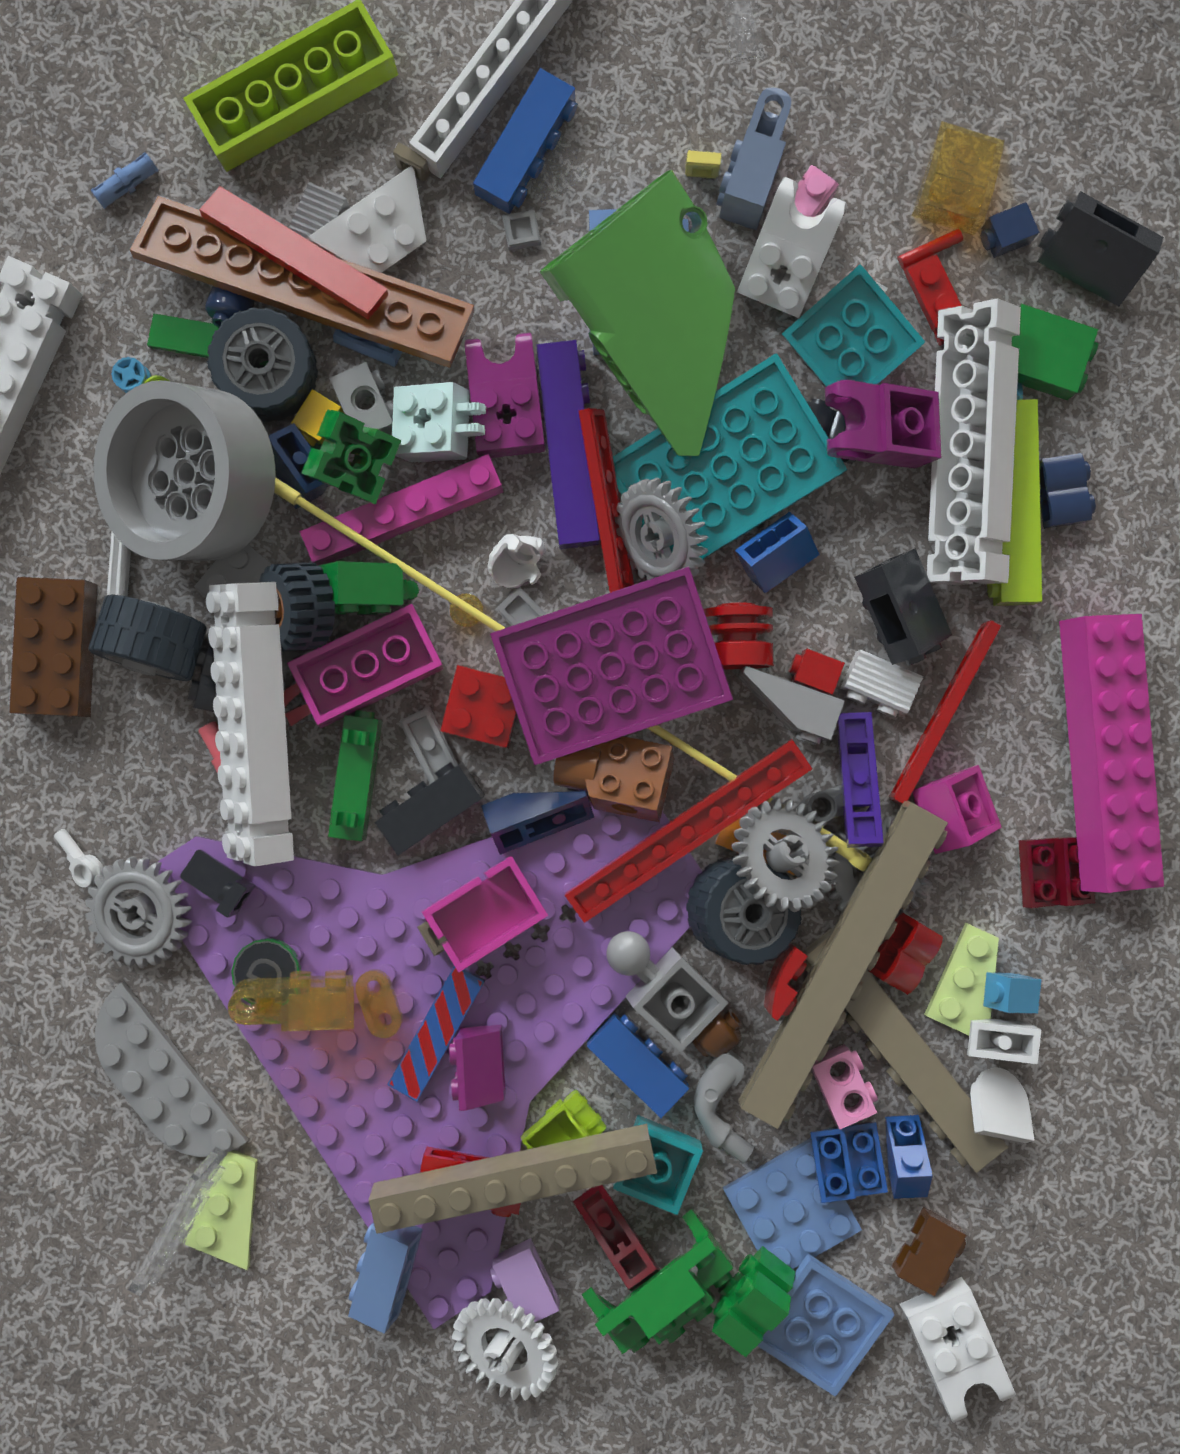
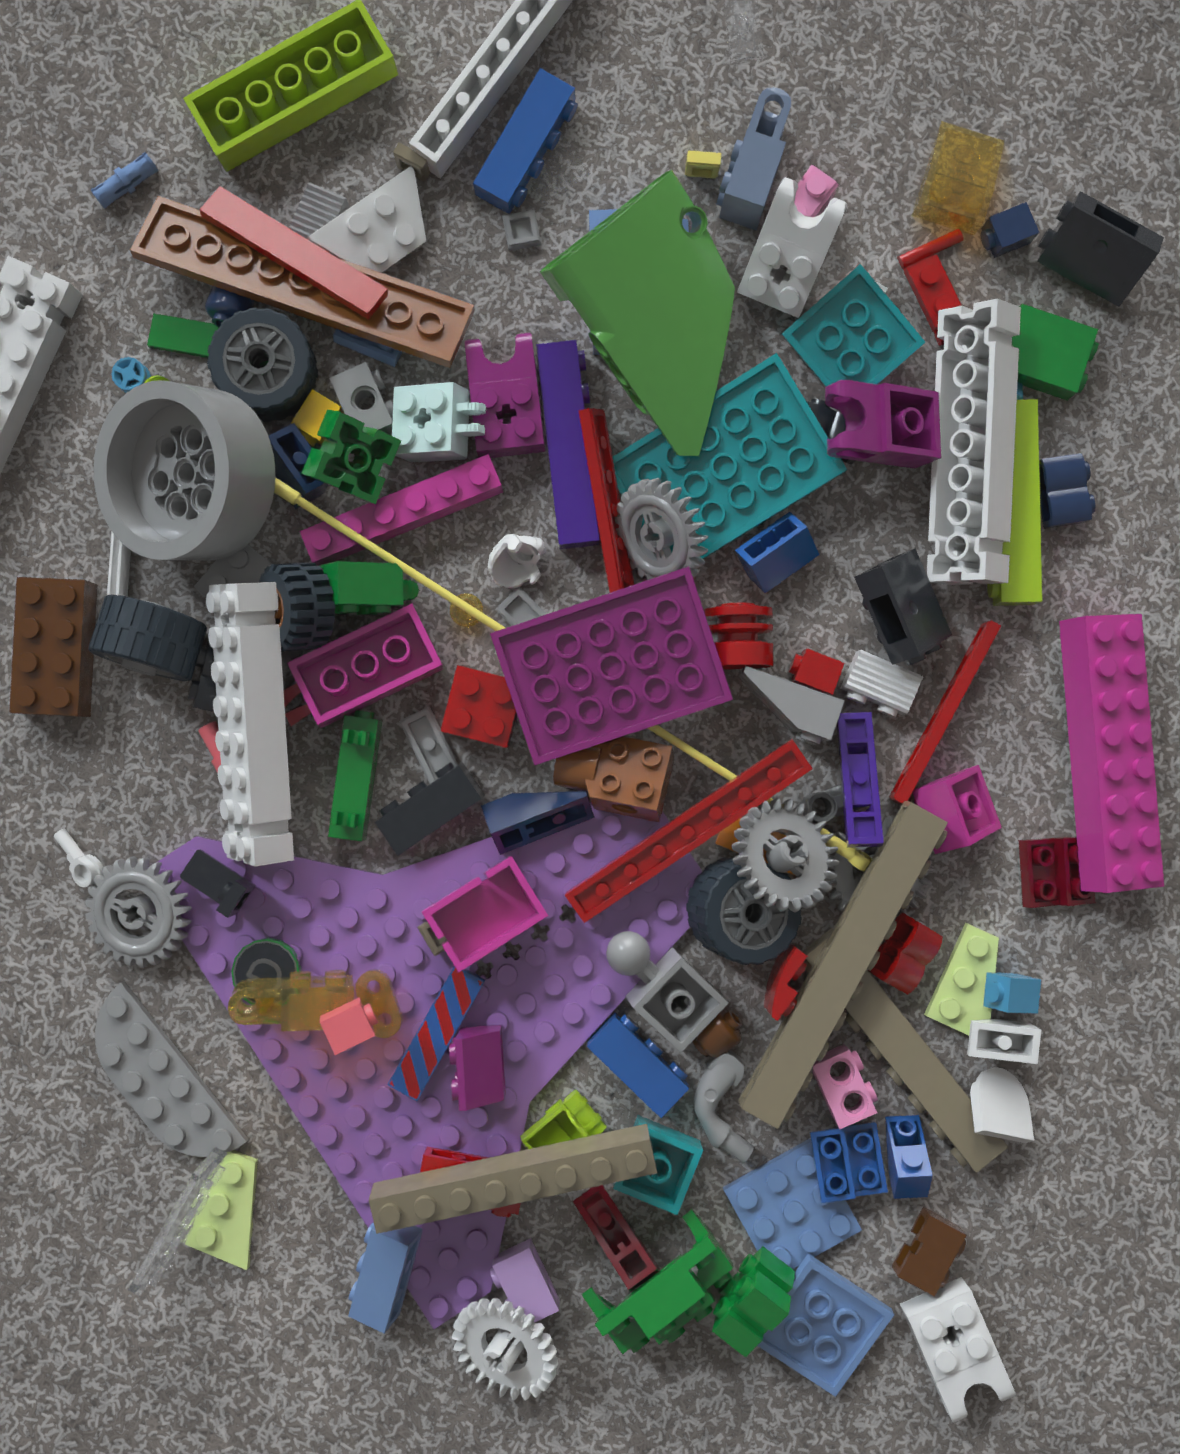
(348, 1025): none -> coral brick

